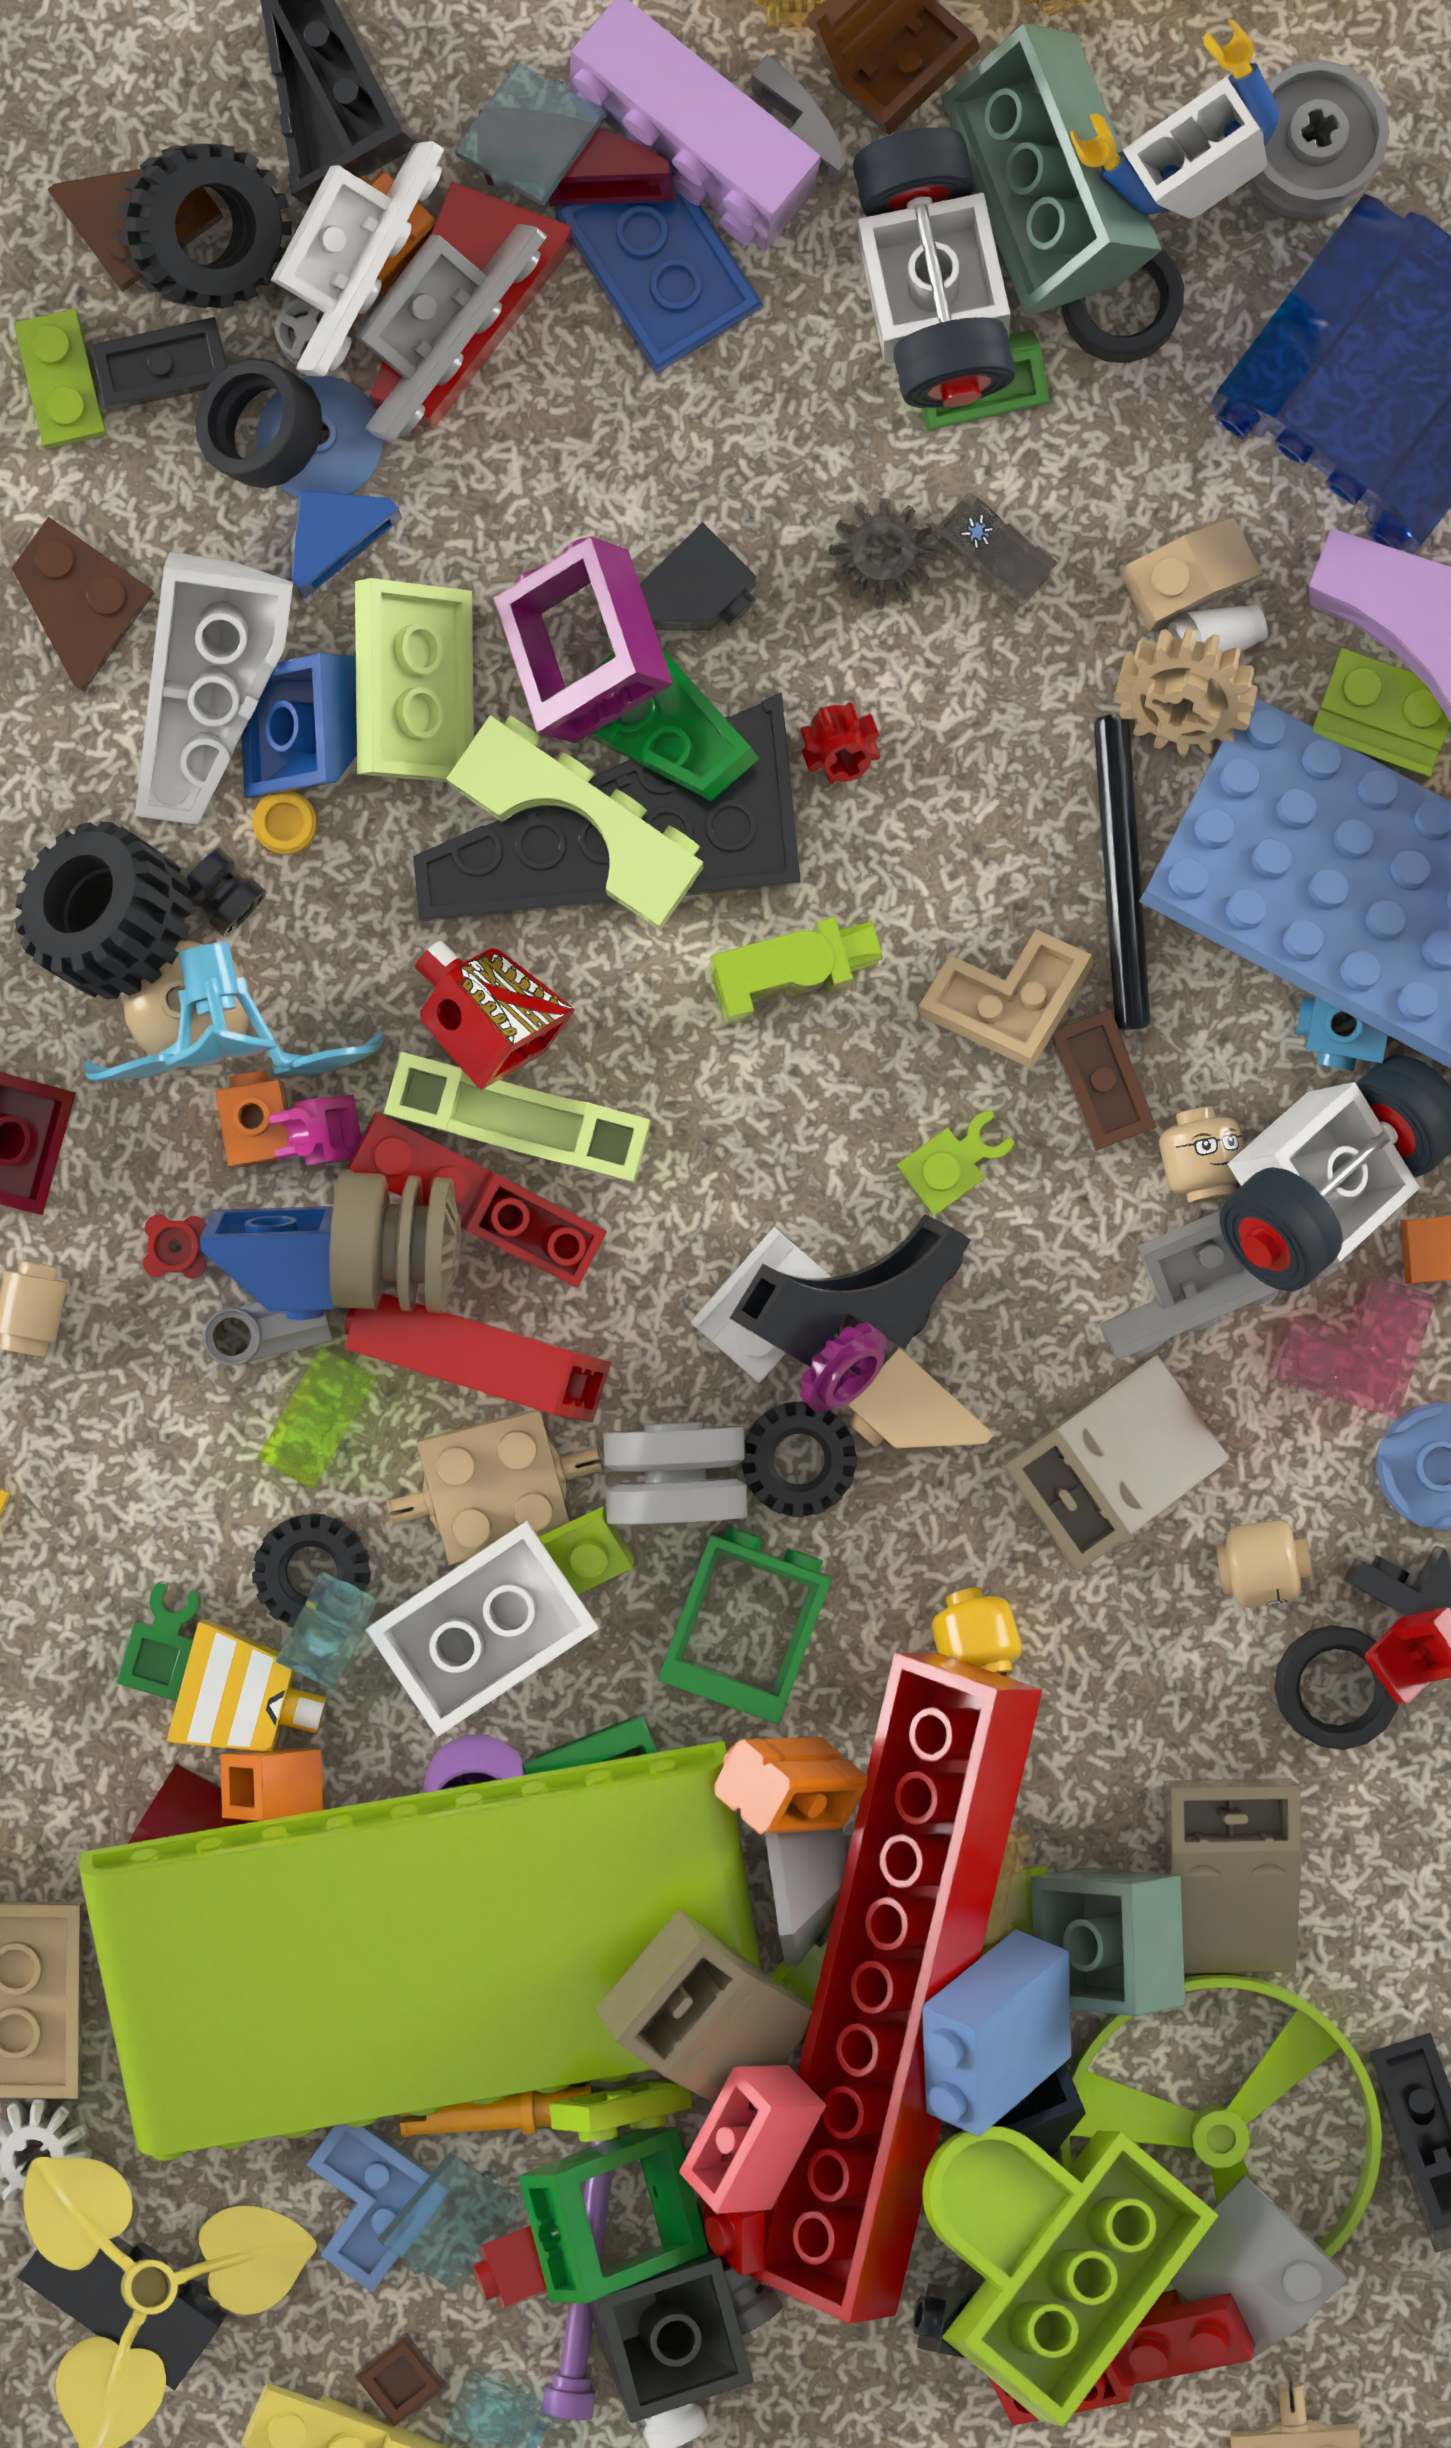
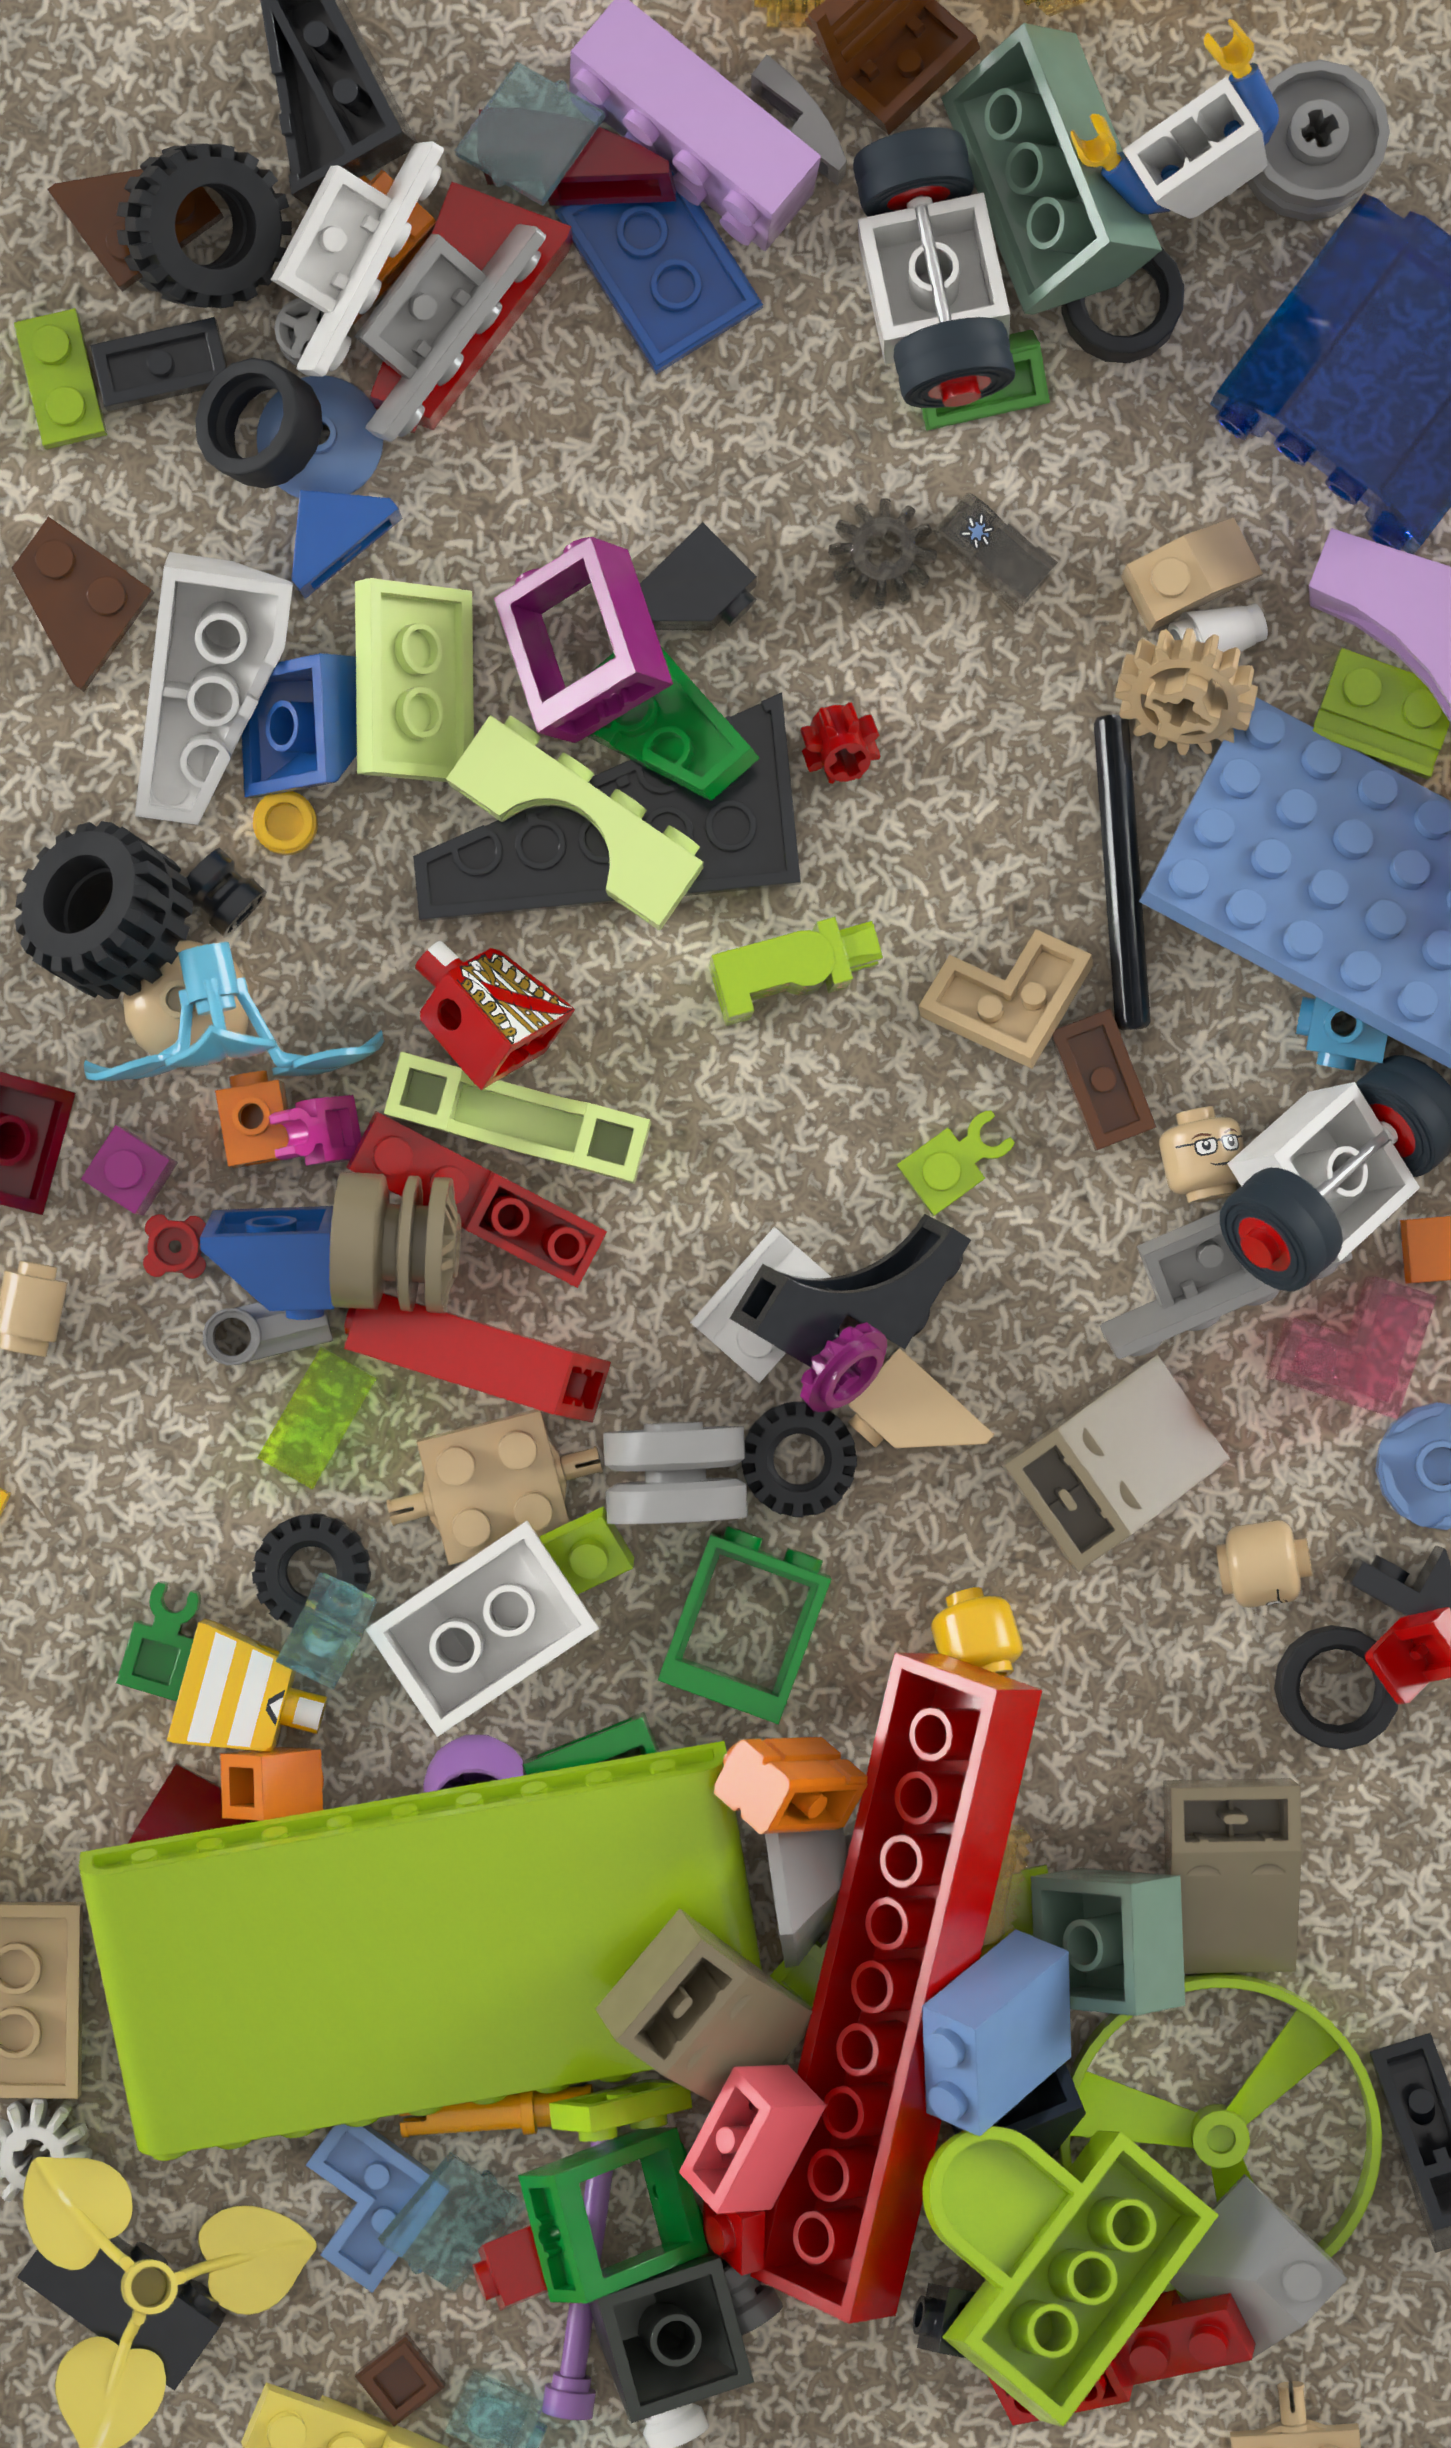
(129, 1170): none -> magenta brick

